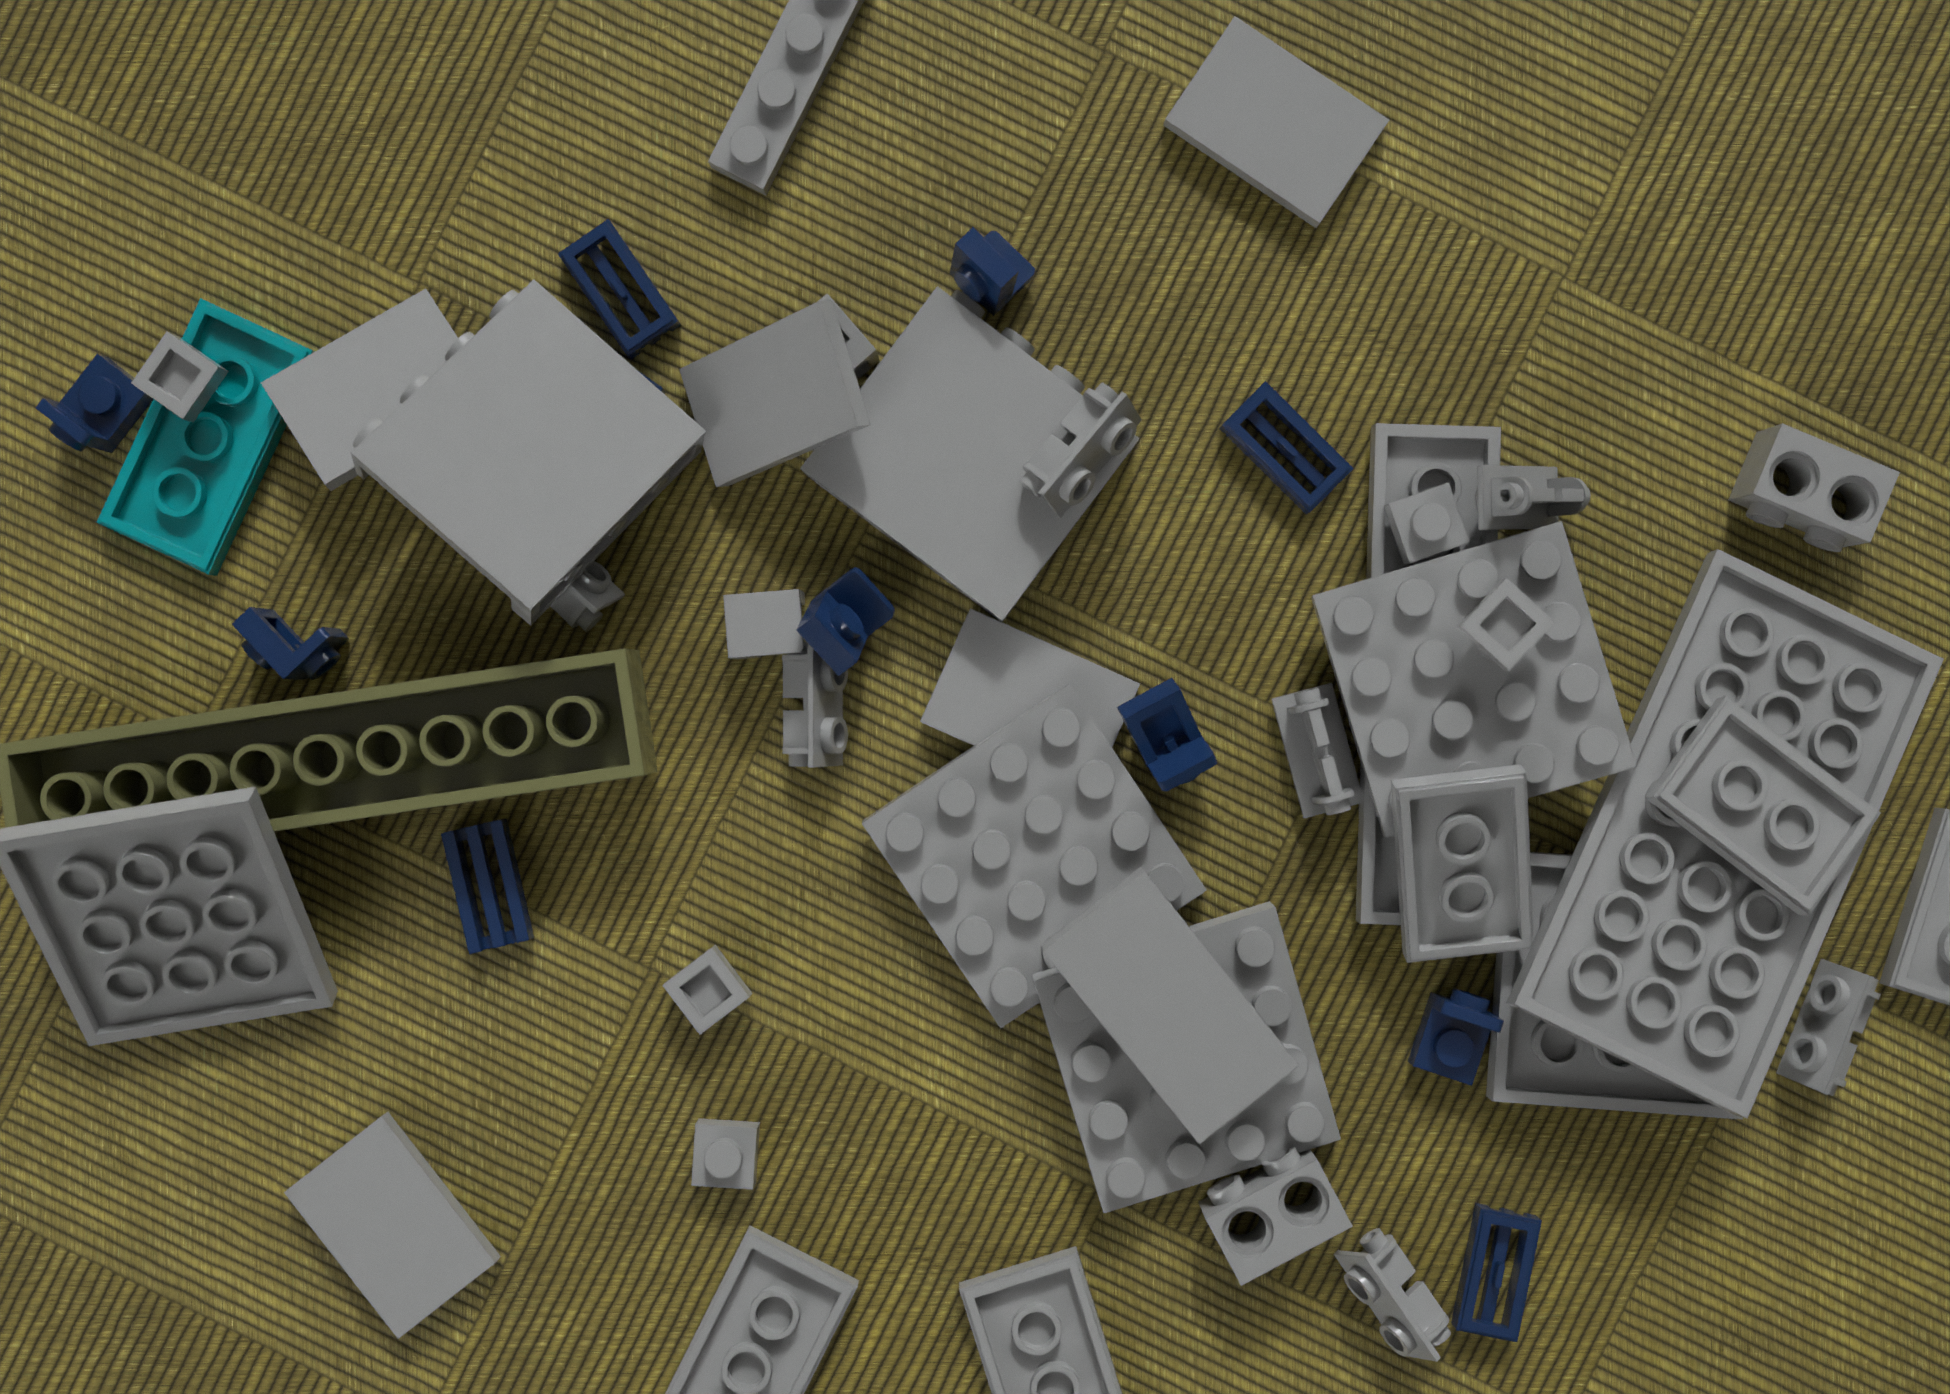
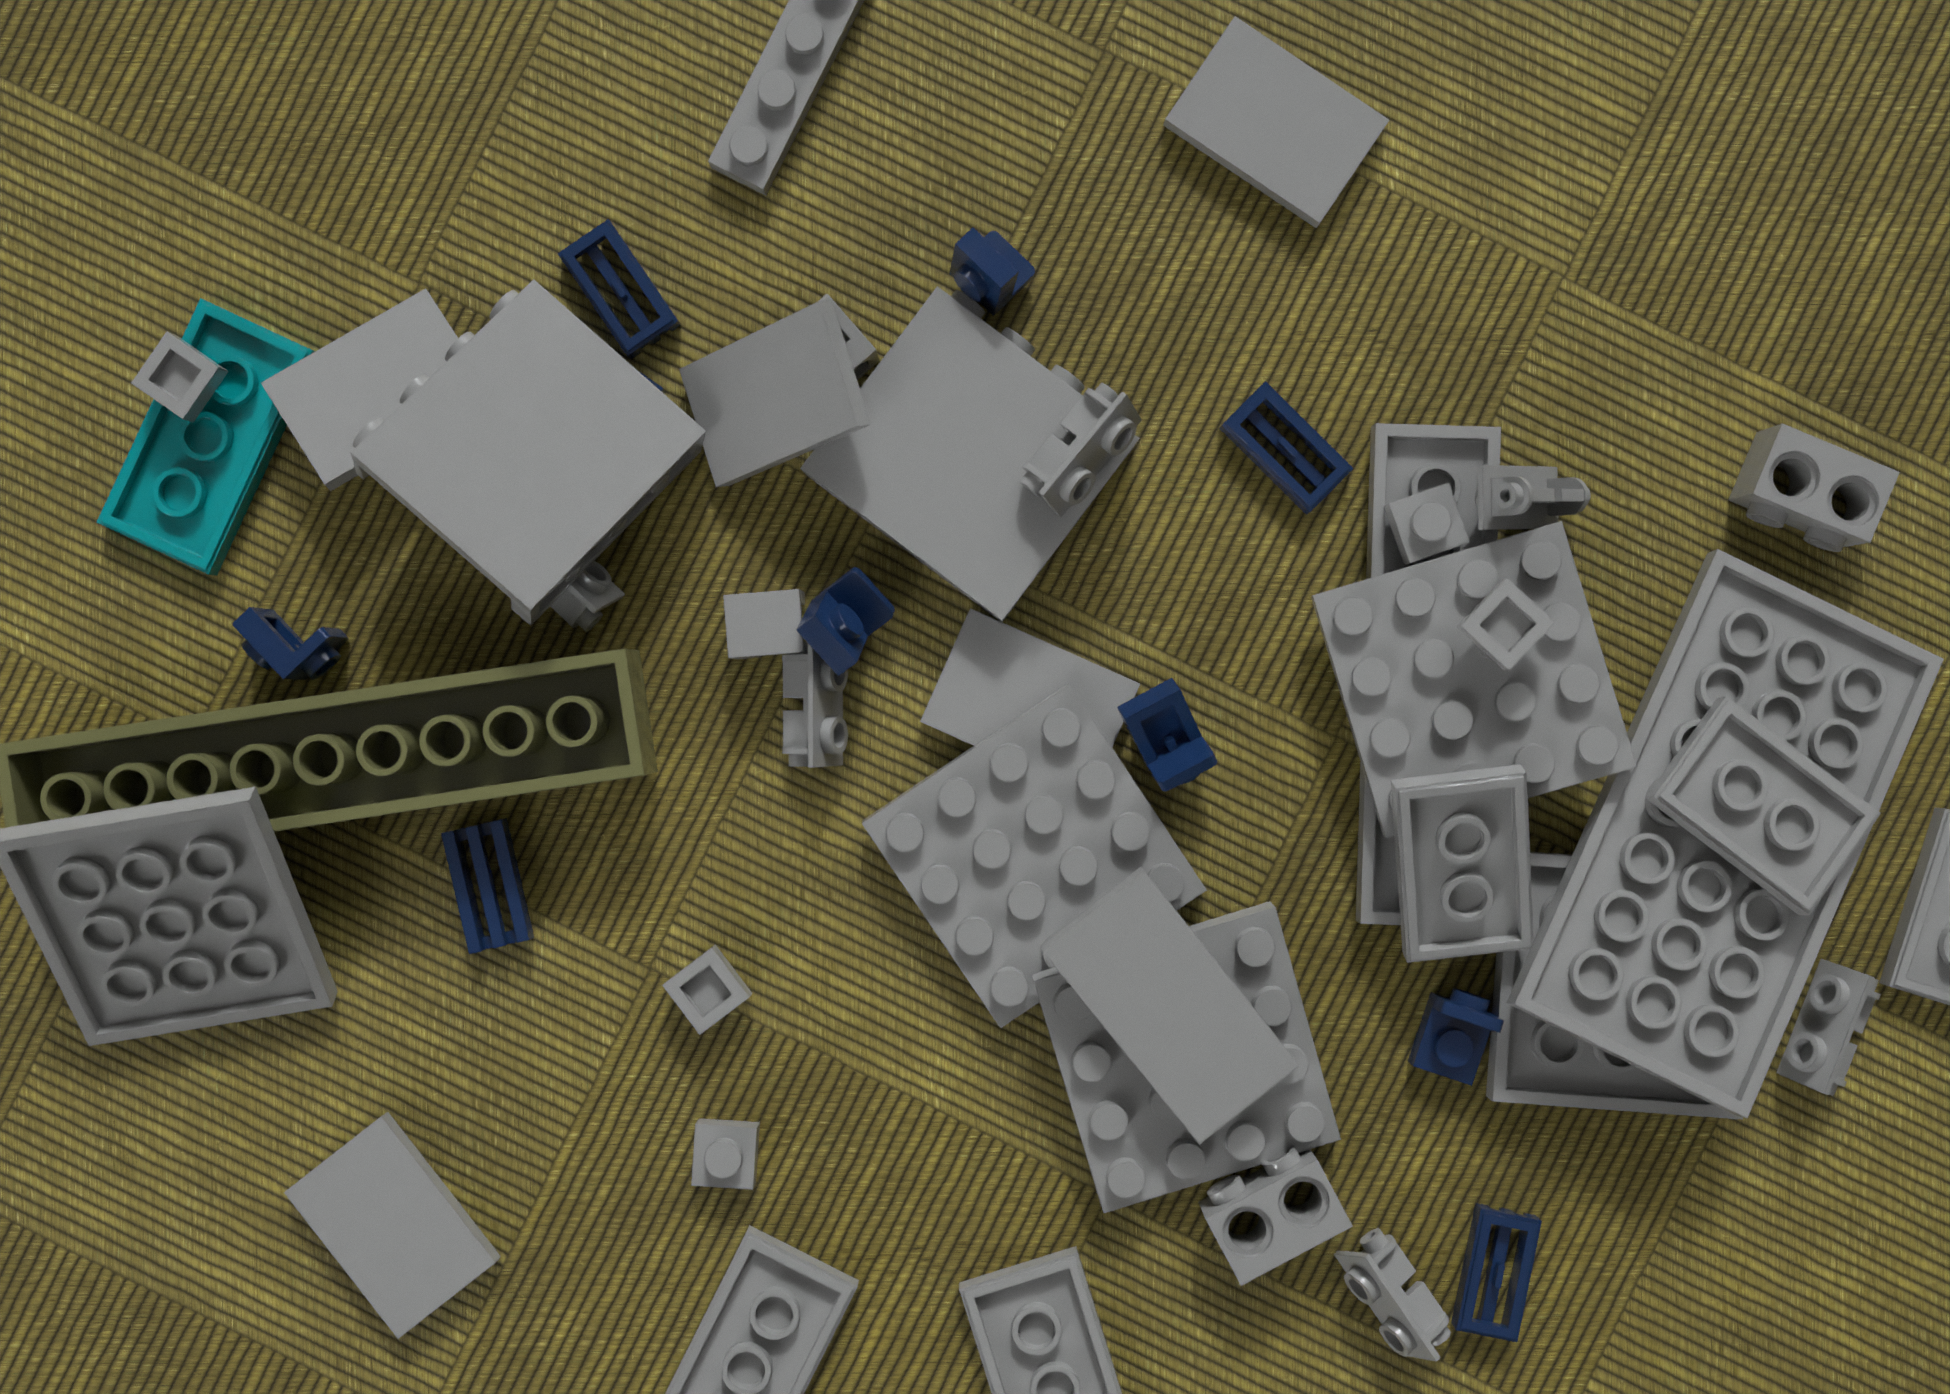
(97, 407): dark blue bracket -> none
(1317, 751): light grey hinge -> none

